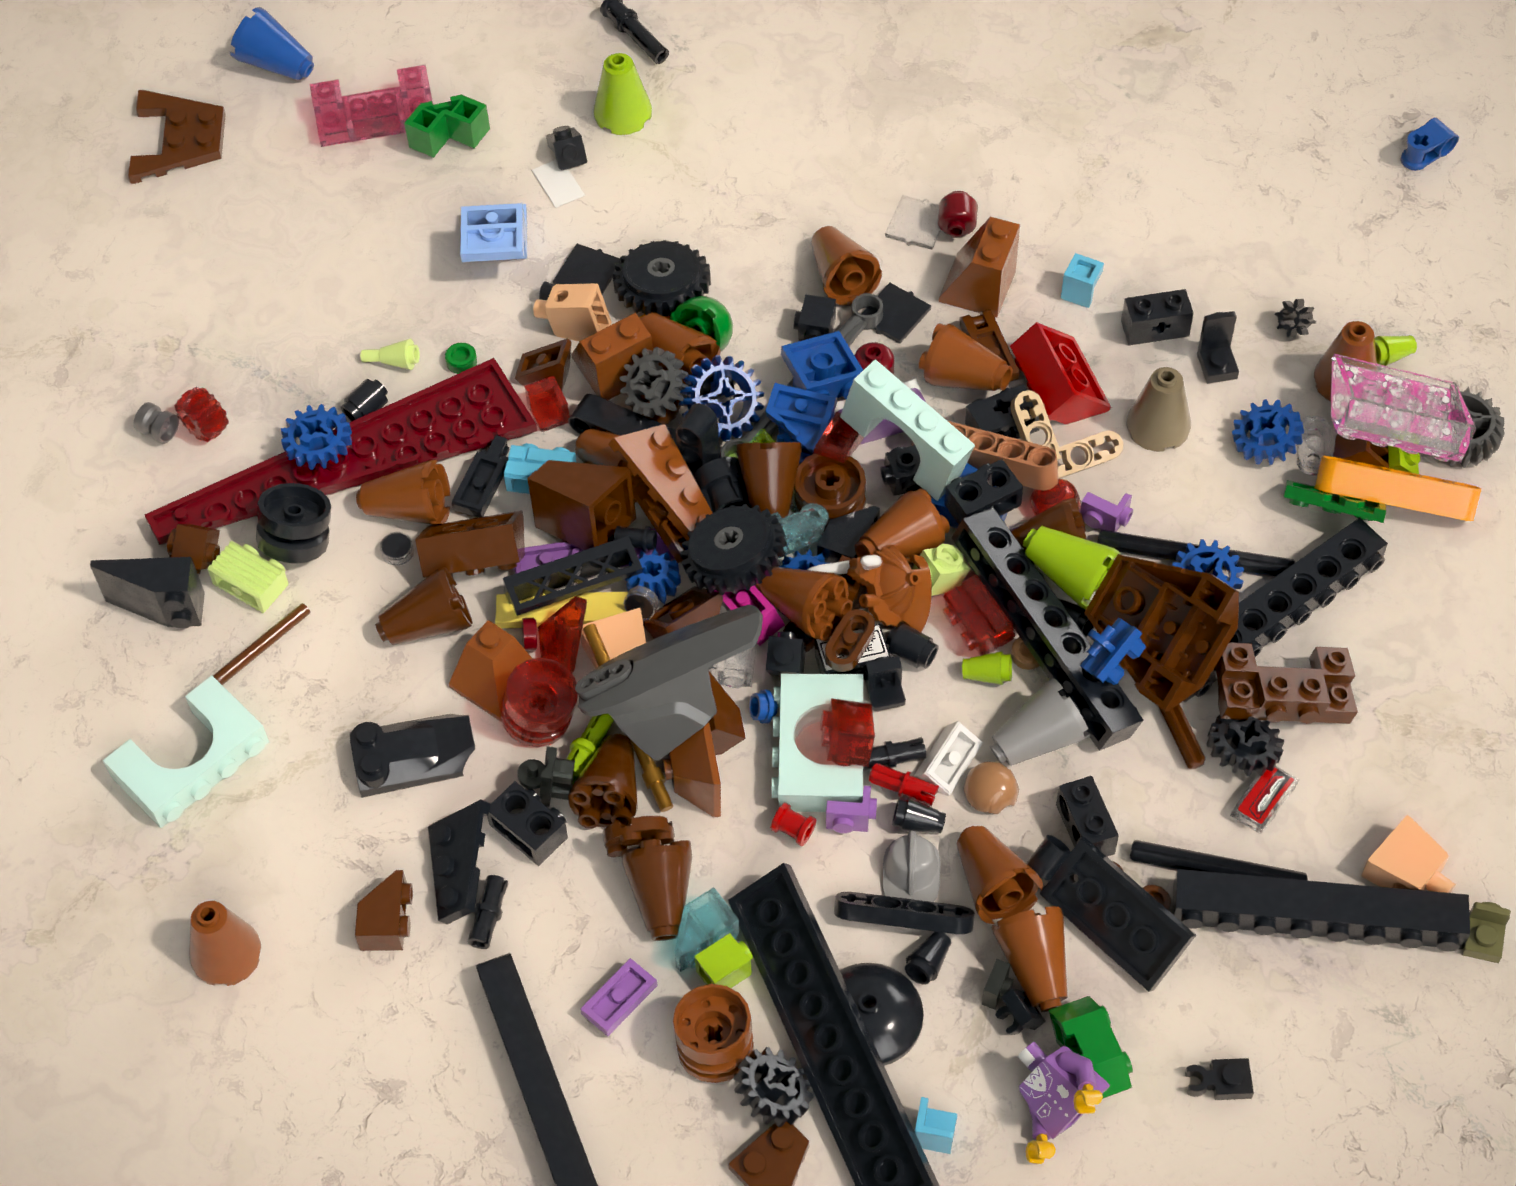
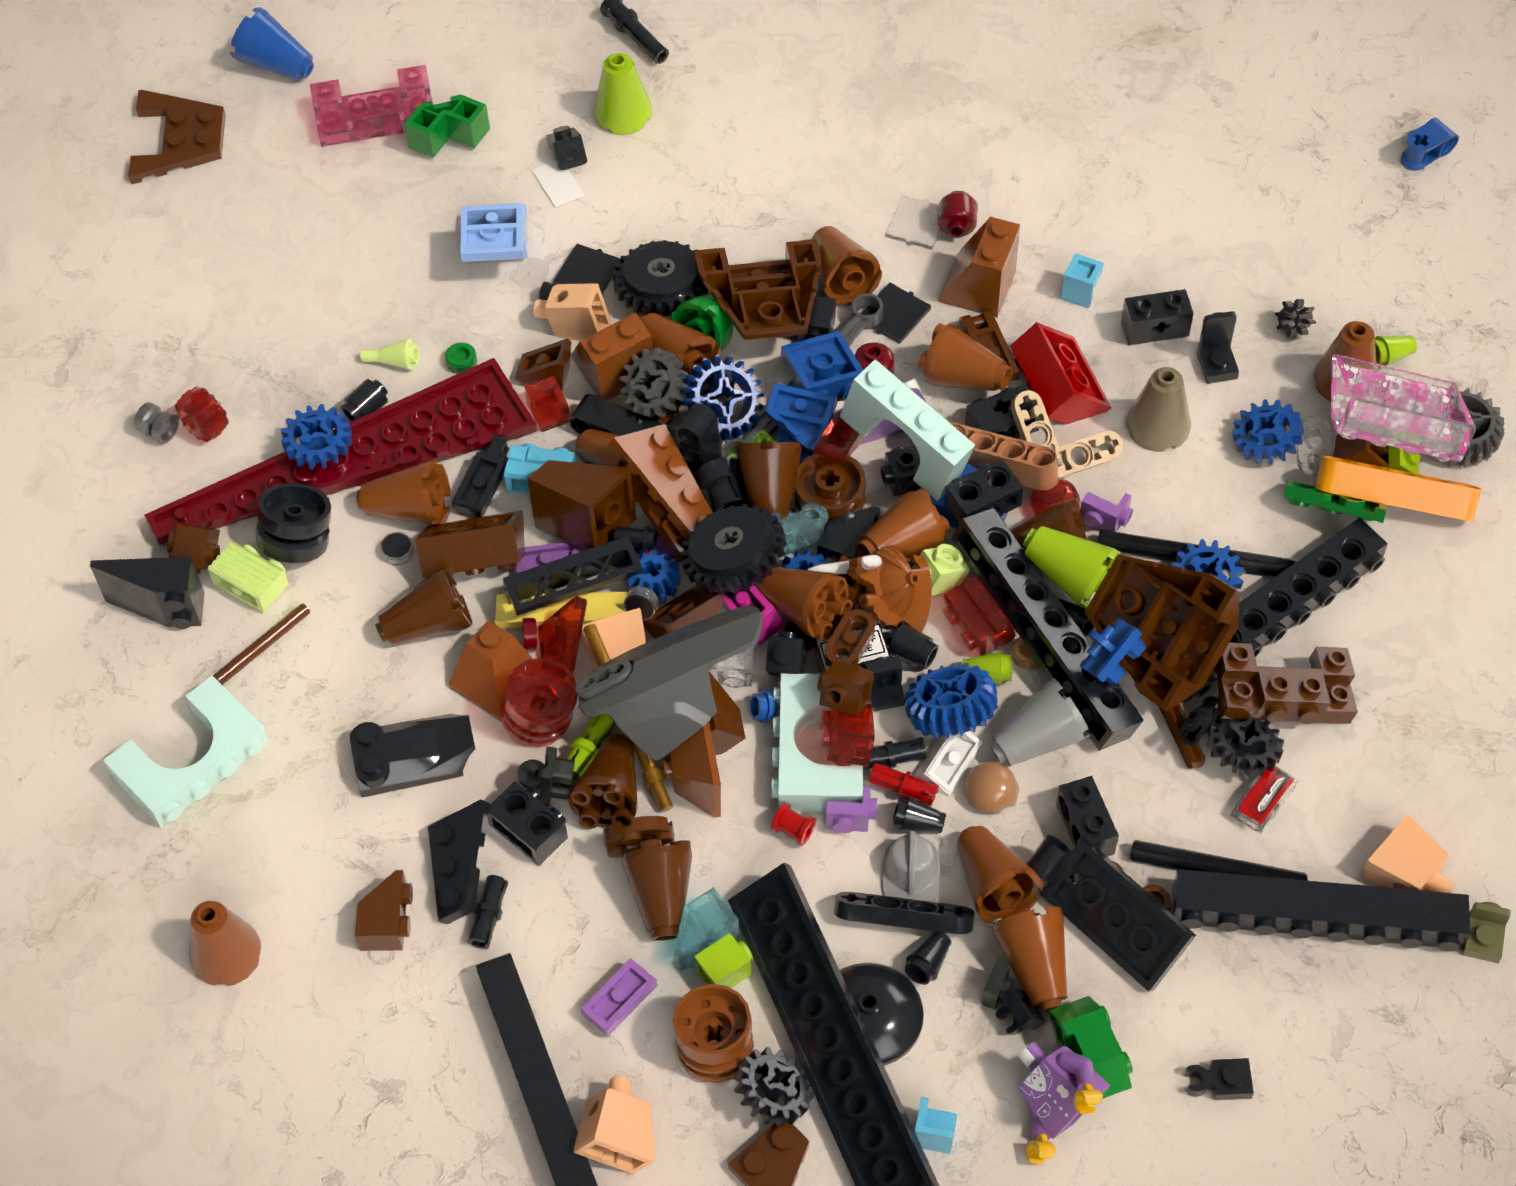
(617, 1128): none -> light nougat torso
(764, 296): none -> reddish brown wedge
(845, 687): none -> reddish brown brick
(951, 700): none -> blue gear
(1199, 721): none -> black pin

